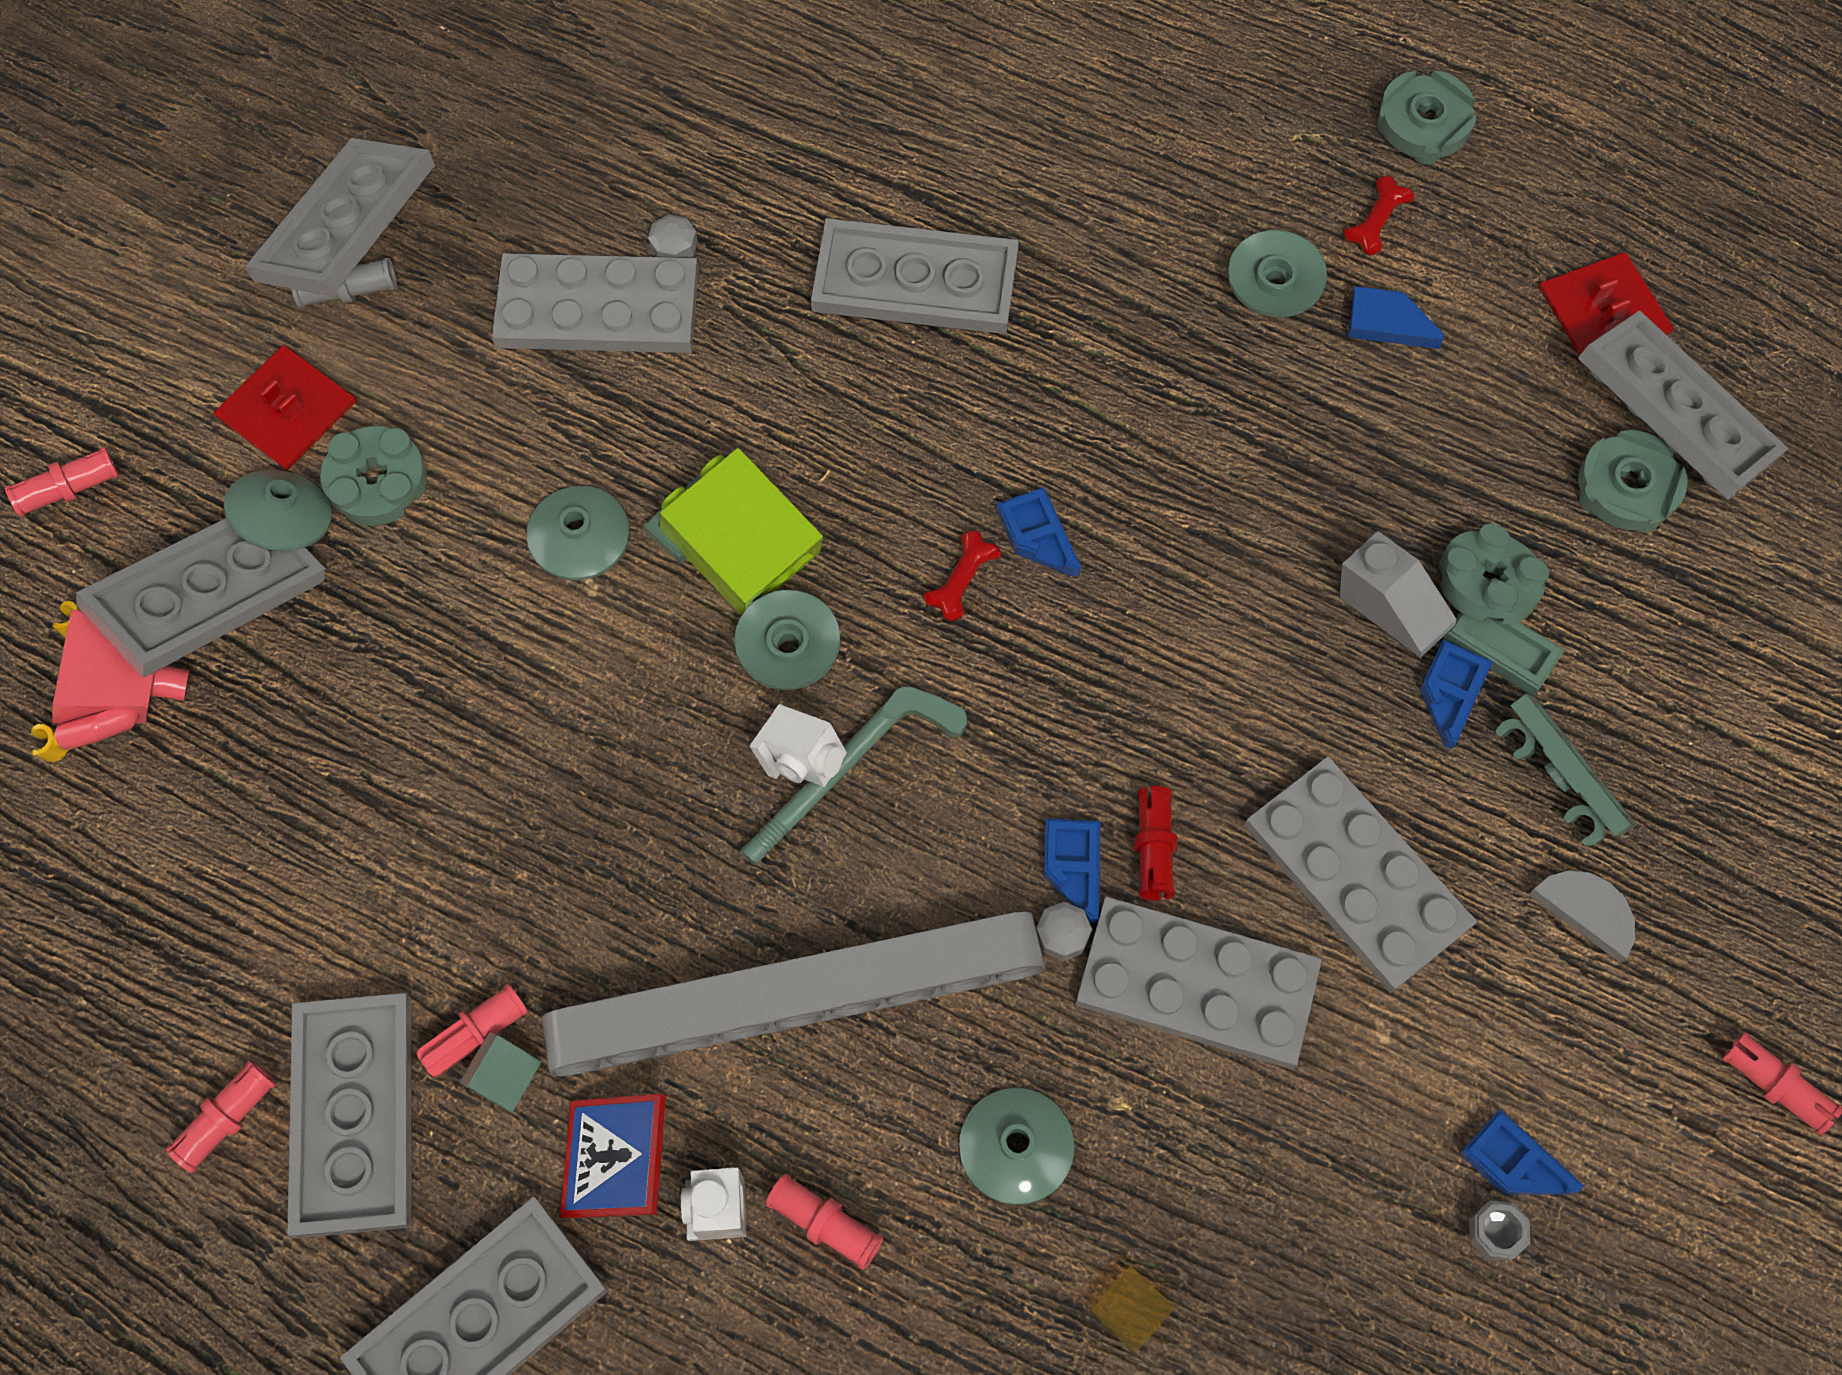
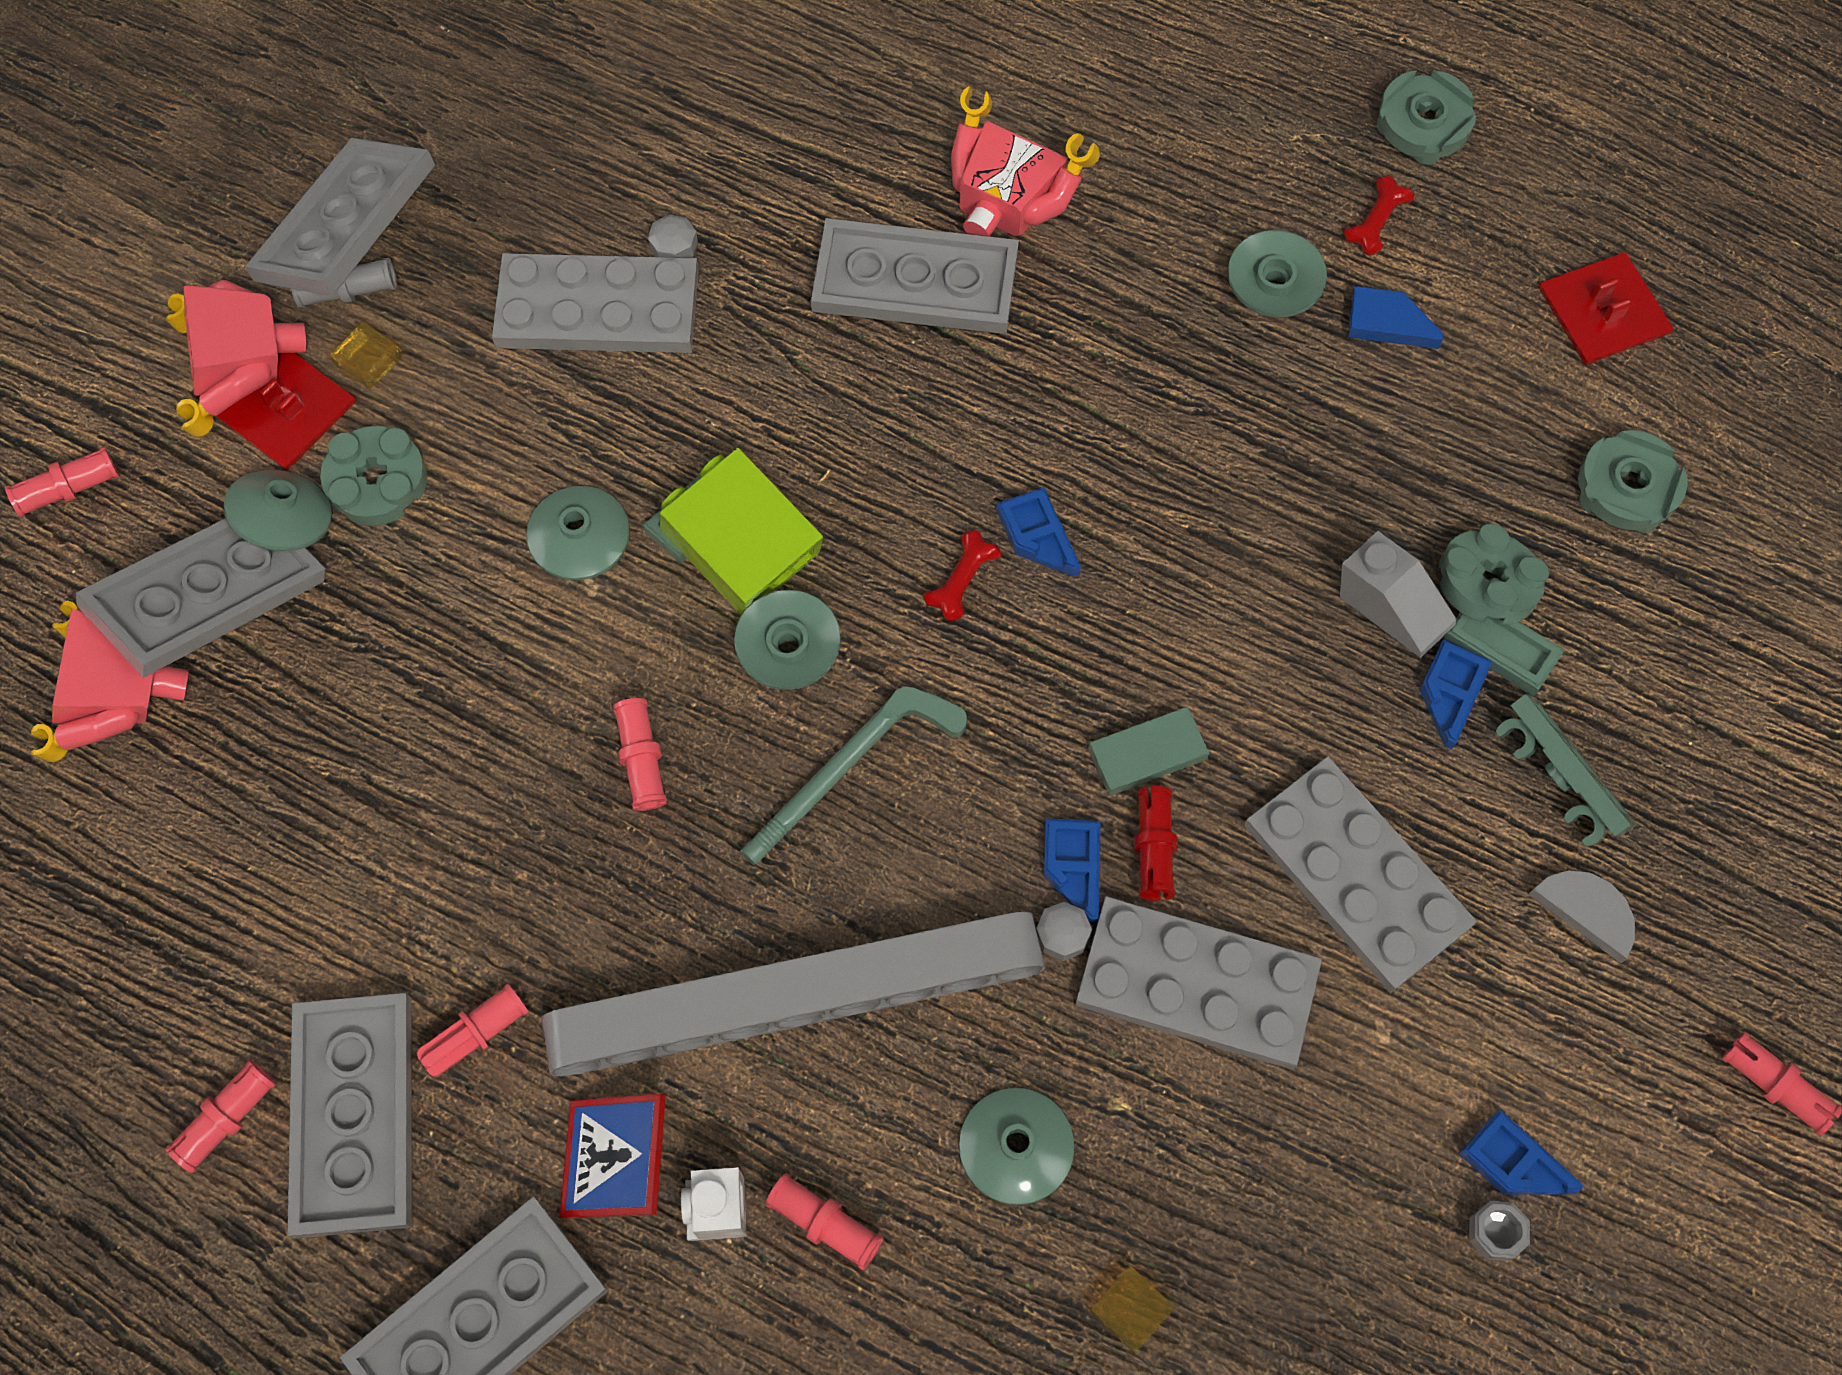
(229, 347): none -> coral torso
(366, 355): none -> clear yellow tile
(500, 1072): sand green tile -> none
(639, 754): none -> coral pin
(798, 747): white brick -> none
(1008, 178): none -> coral torso
(1148, 751): none -> sand green tile
(1682, 404): light grey plate -> none

